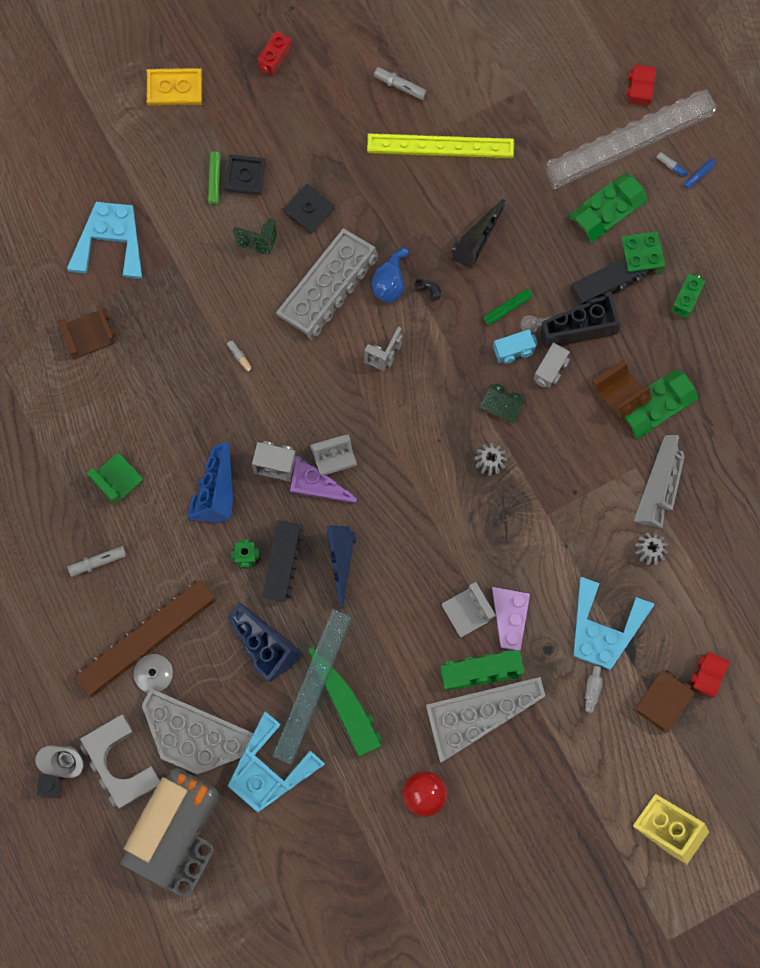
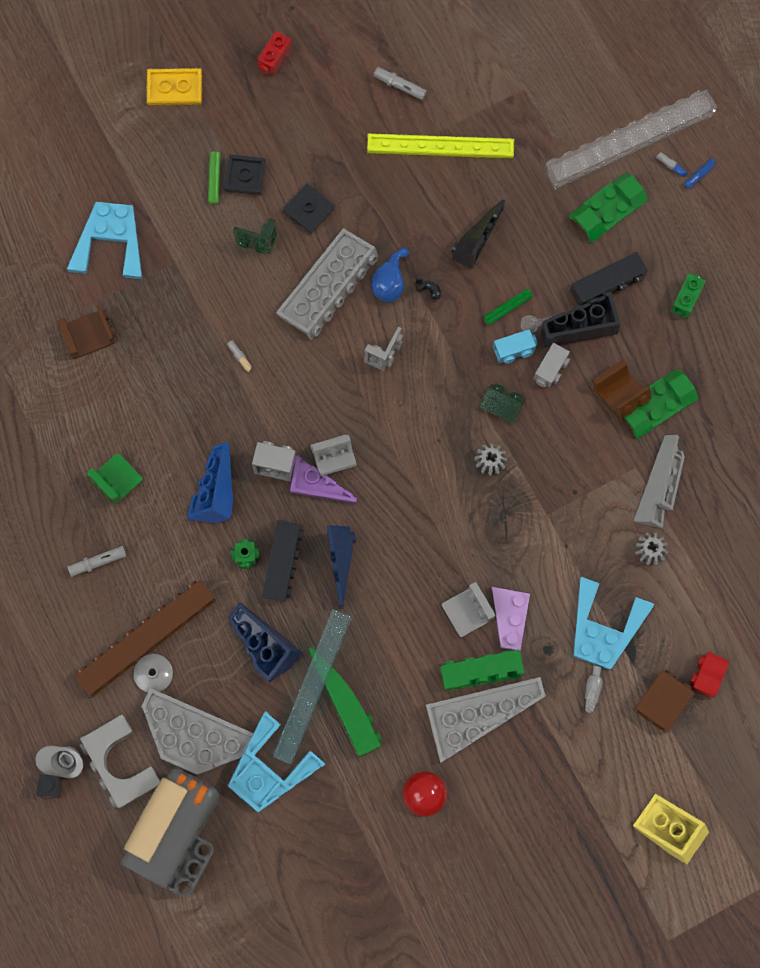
(641, 84): red brick -> none
(643, 252): green bracket -> none

